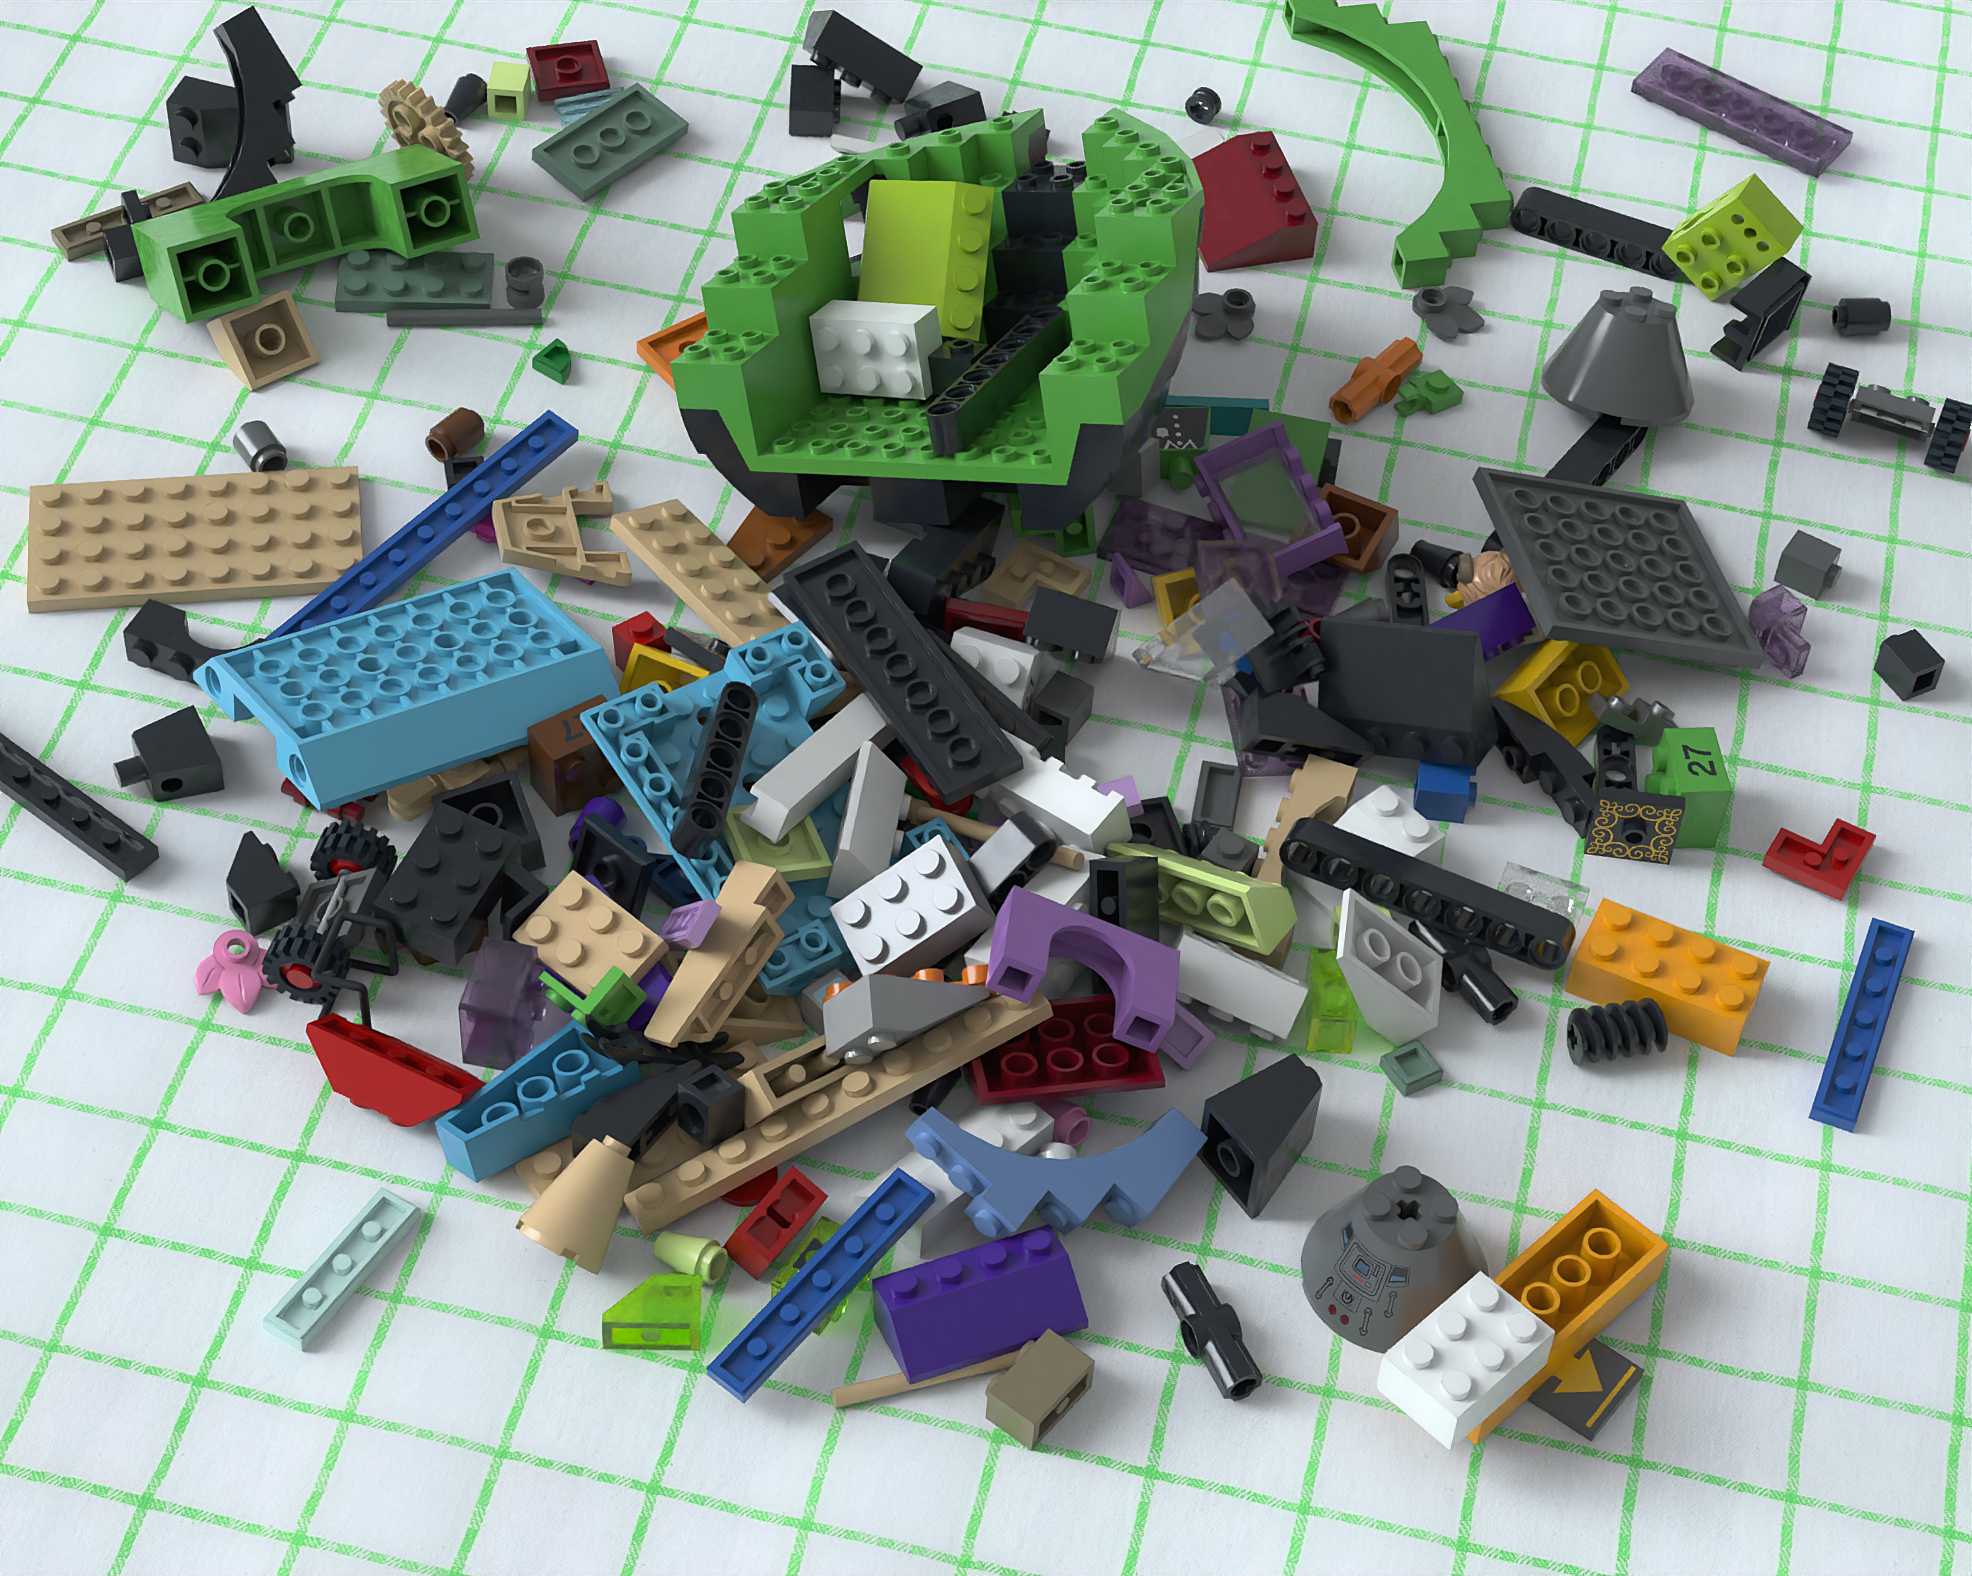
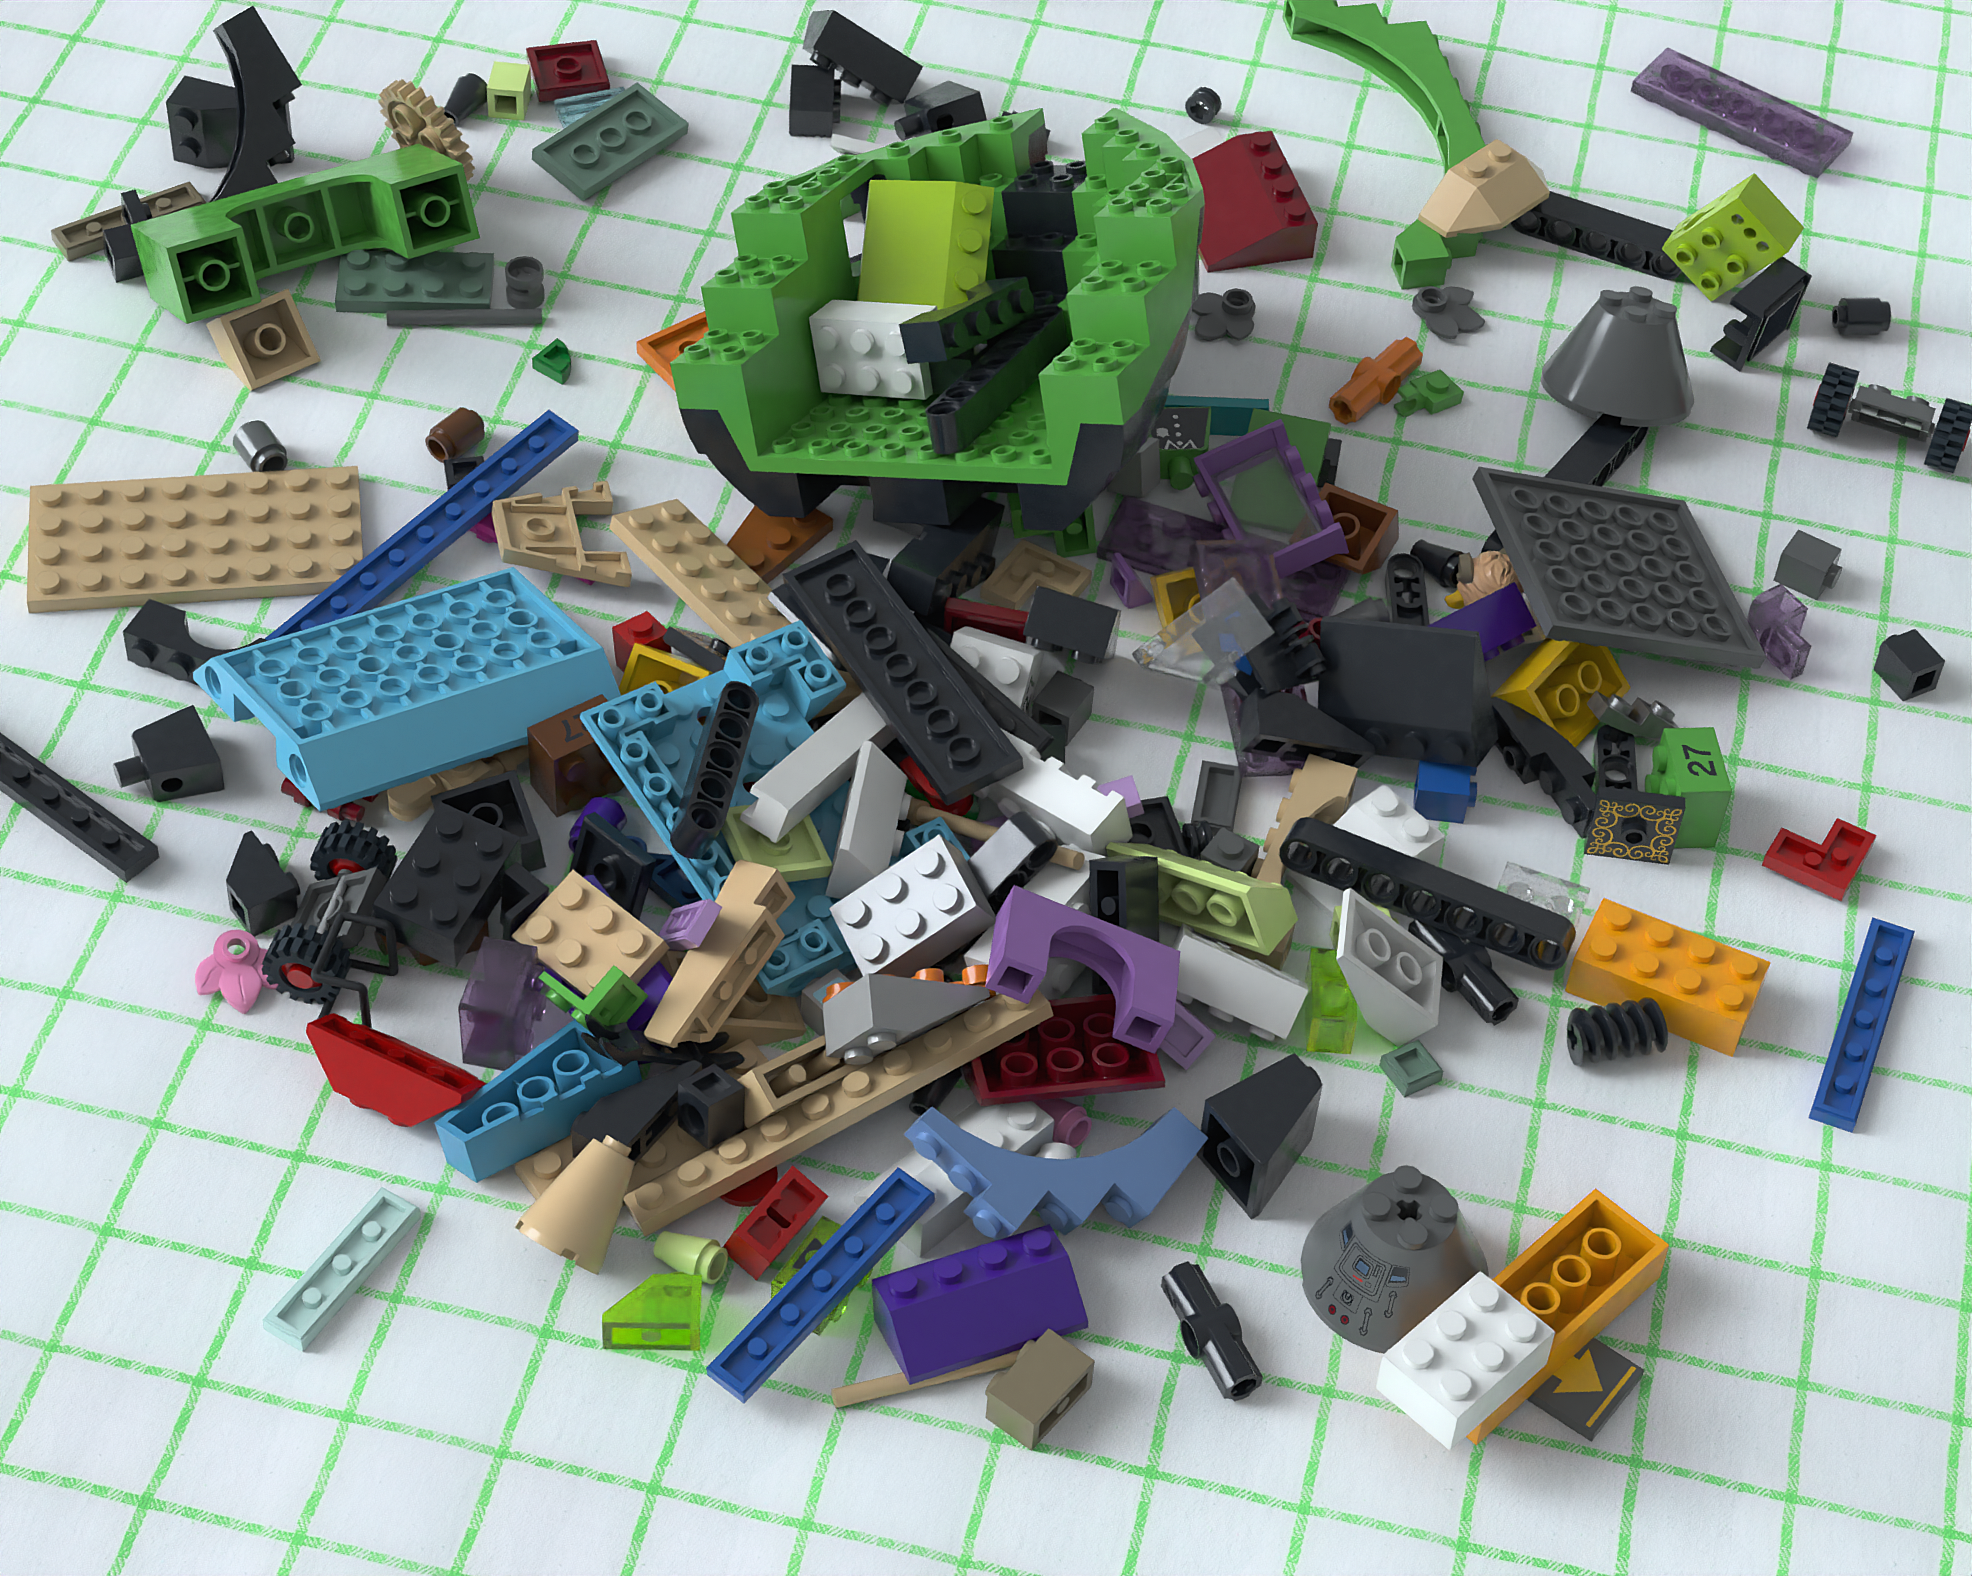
(955, 329): none -> arch
(1485, 192): none -> tan wedge

